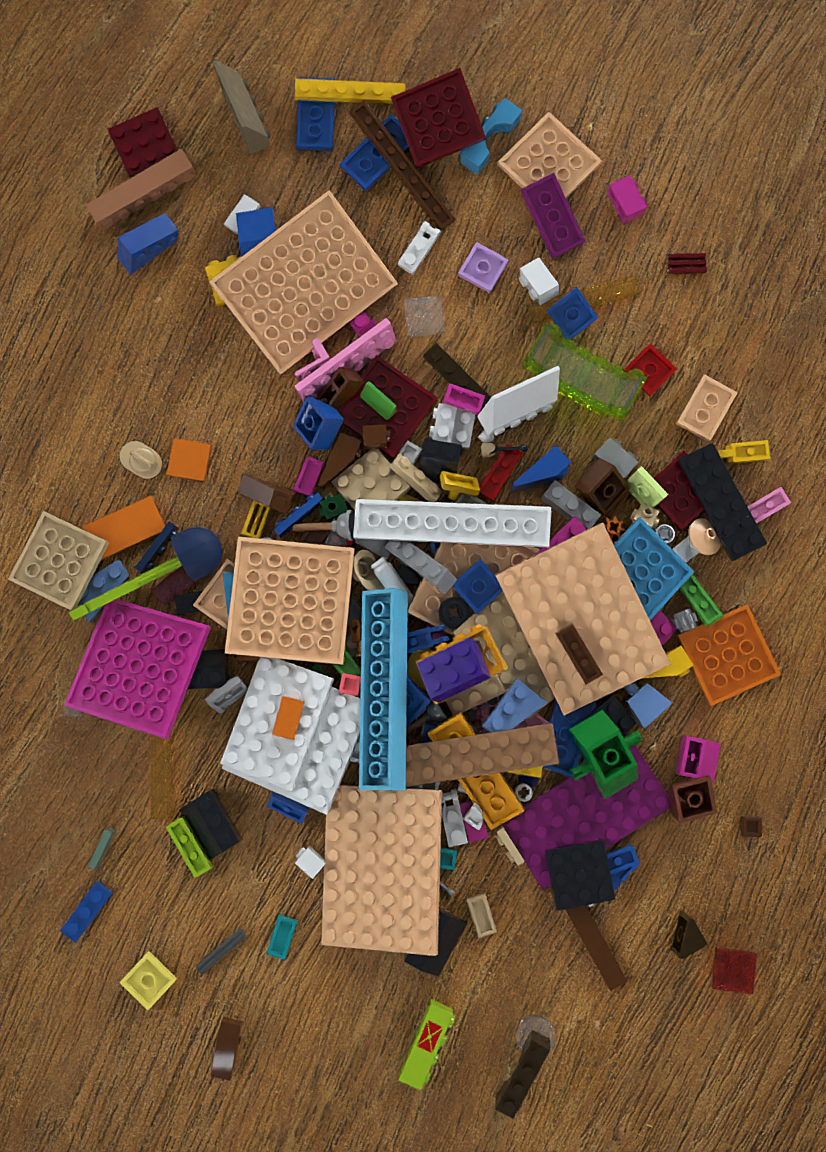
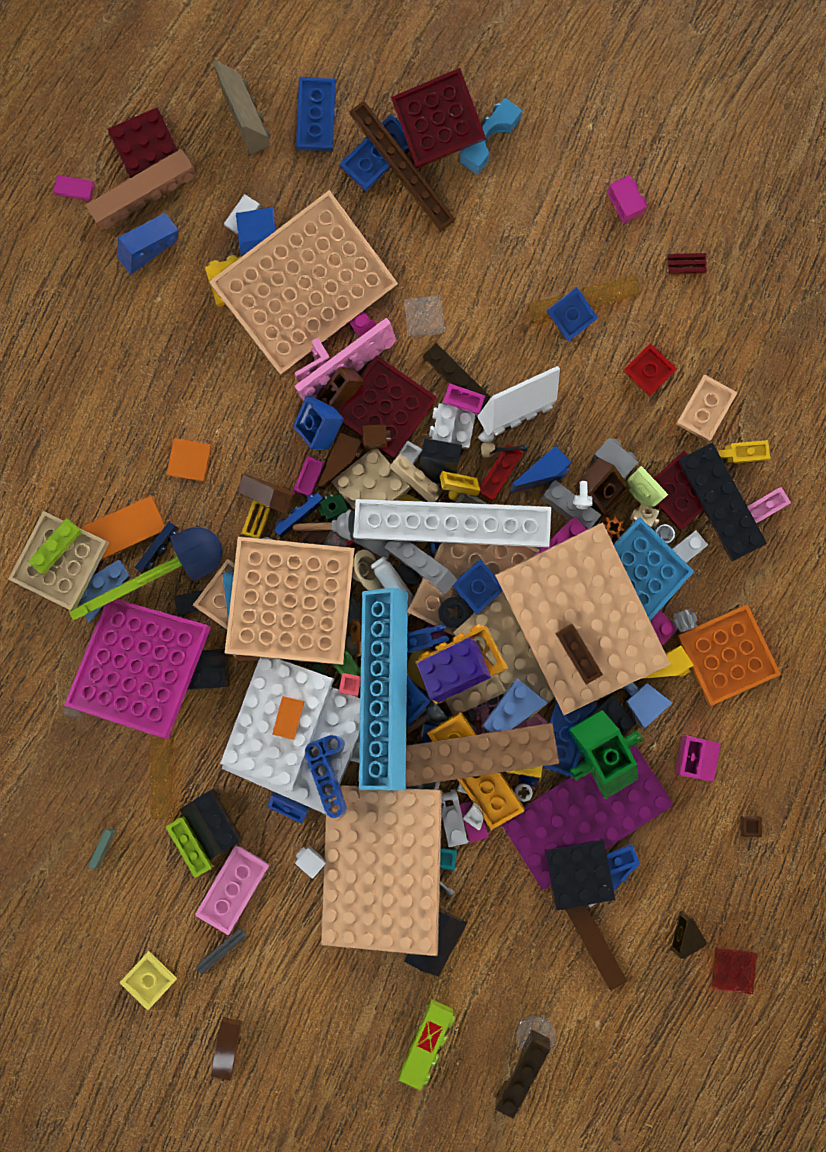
(55, 546): none -> lime plate
(74, 188): none -> dark pink tile
(86, 911): blue plate -> none
(140, 459): tan piece -> none
(172, 585): clear pink plate -> none
(227, 694): light grey plate -> none
(232, 889): none -> bright pink plate
(282, 937): teal tile -> none
(330, 776): none -> blue beam
(346, 91): yellow plate -> none
(378, 401): bright green slope -> none
(418, 248): white plate -> none
(481, 915): tan tile -> none
(483, 267): lavender plate -> none
(513, 854): tan plate -> none
(538, 281): white brick -> none
(549, 150): light nougat plate -> none
(552, 215): magenta tile -> none
(583, 501): none -> white plate
(584, 376): windscreen -> none
(692, 799): copper slope -> none
(700, 601): bright green tile -> none
(703, 537): light nougat dish -> none

